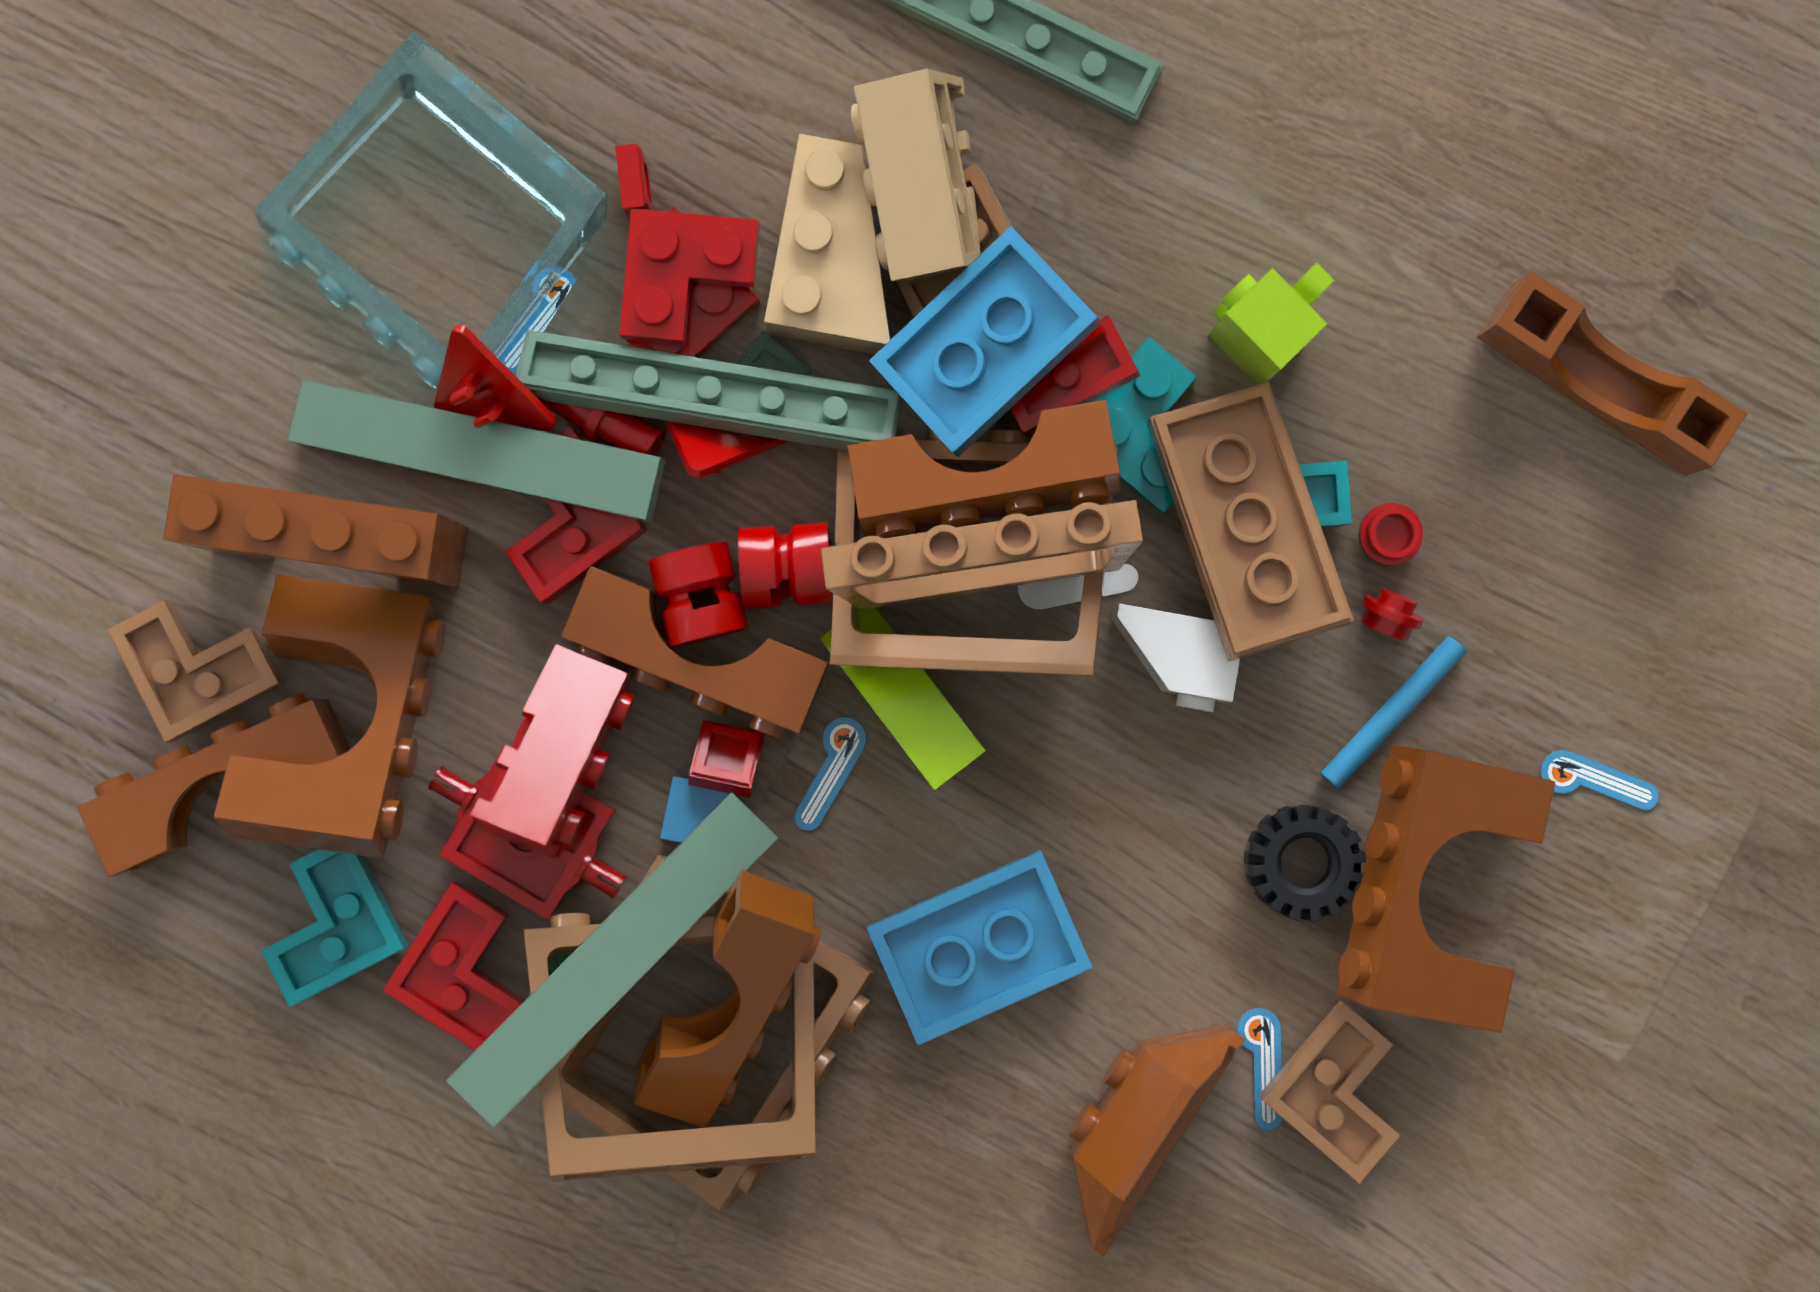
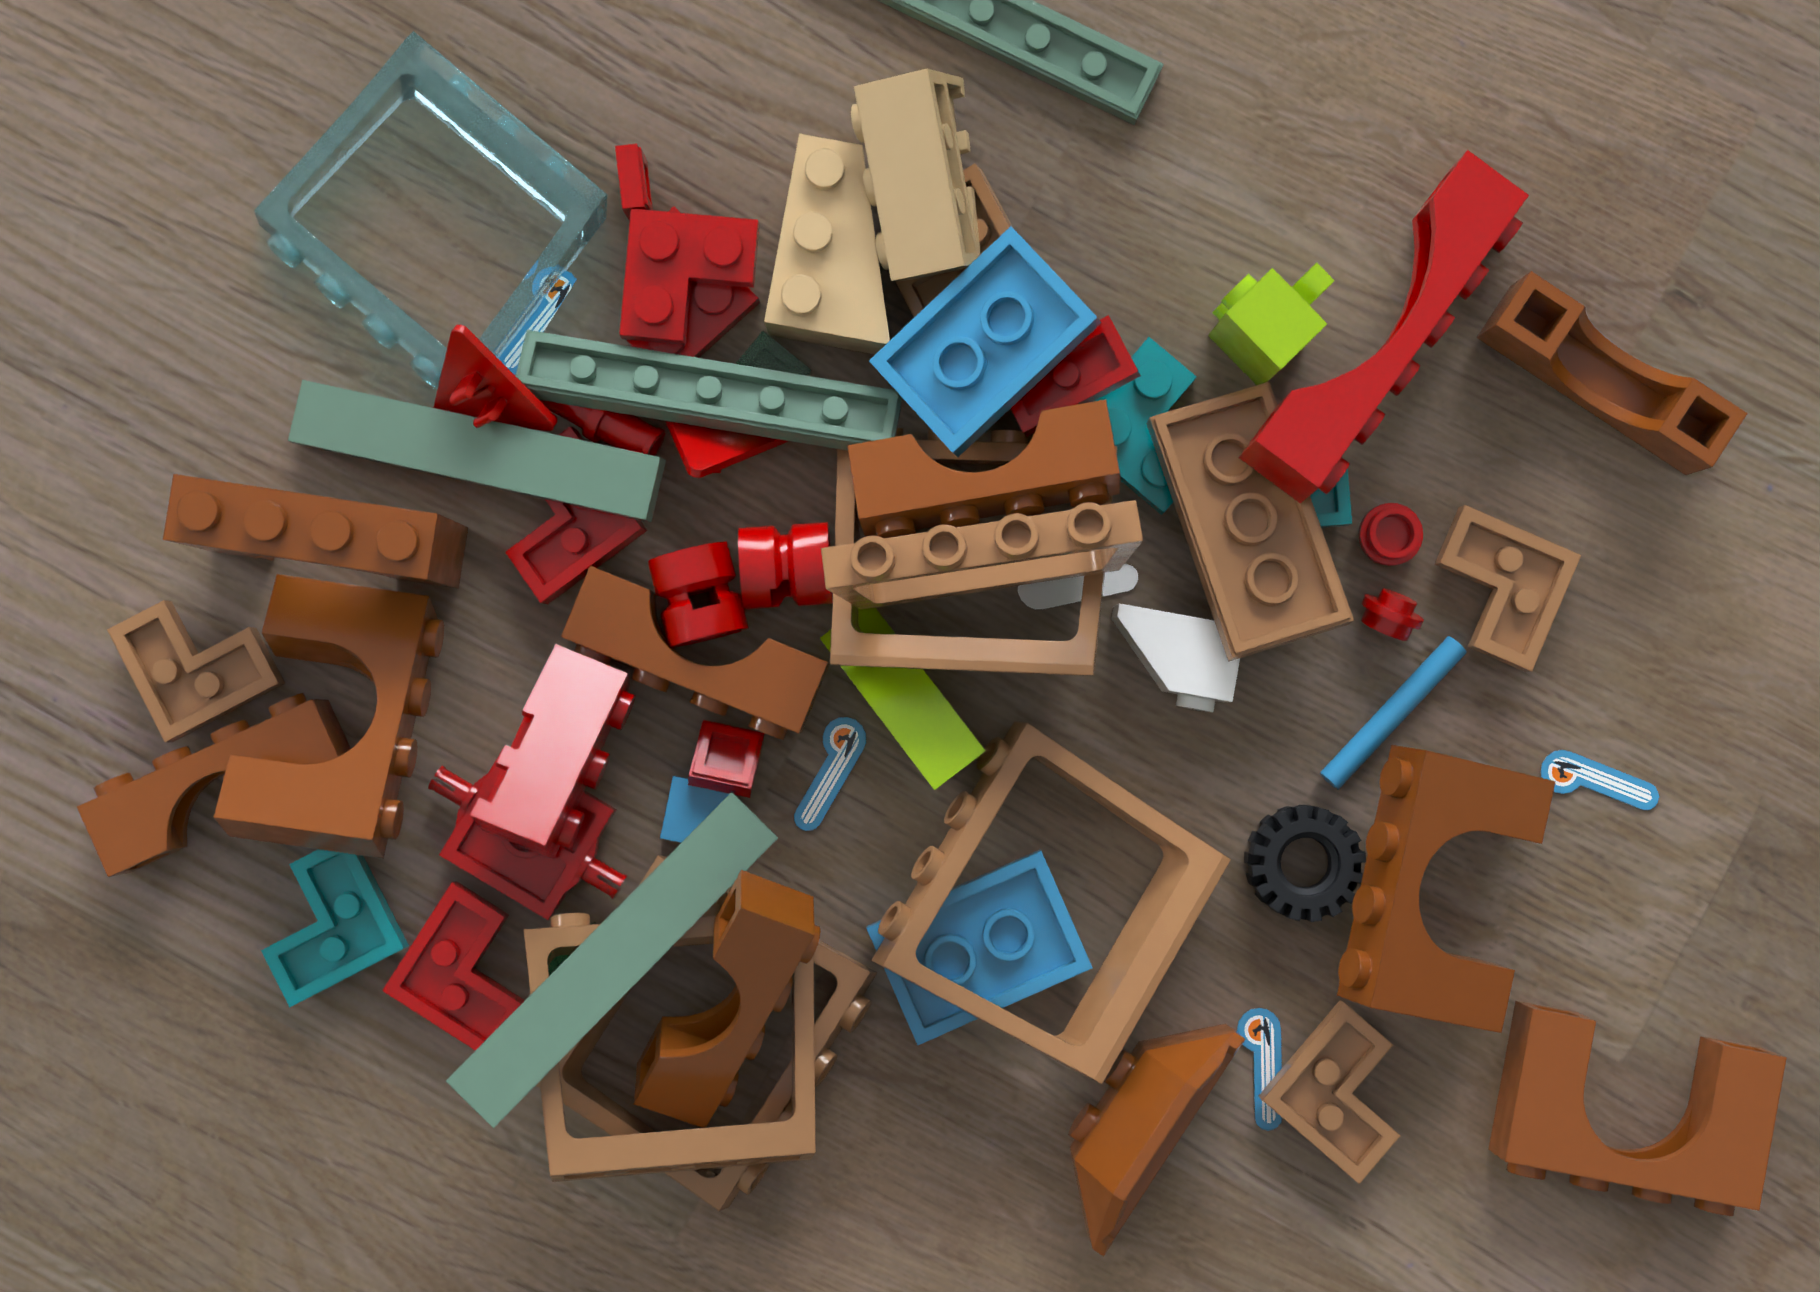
(1138, 955): none -> medium nougat windscreen
(1452, 233): none -> red arch
(1525, 580): none -> medium nougat plate
(1711, 1155): none -> dark orange arch

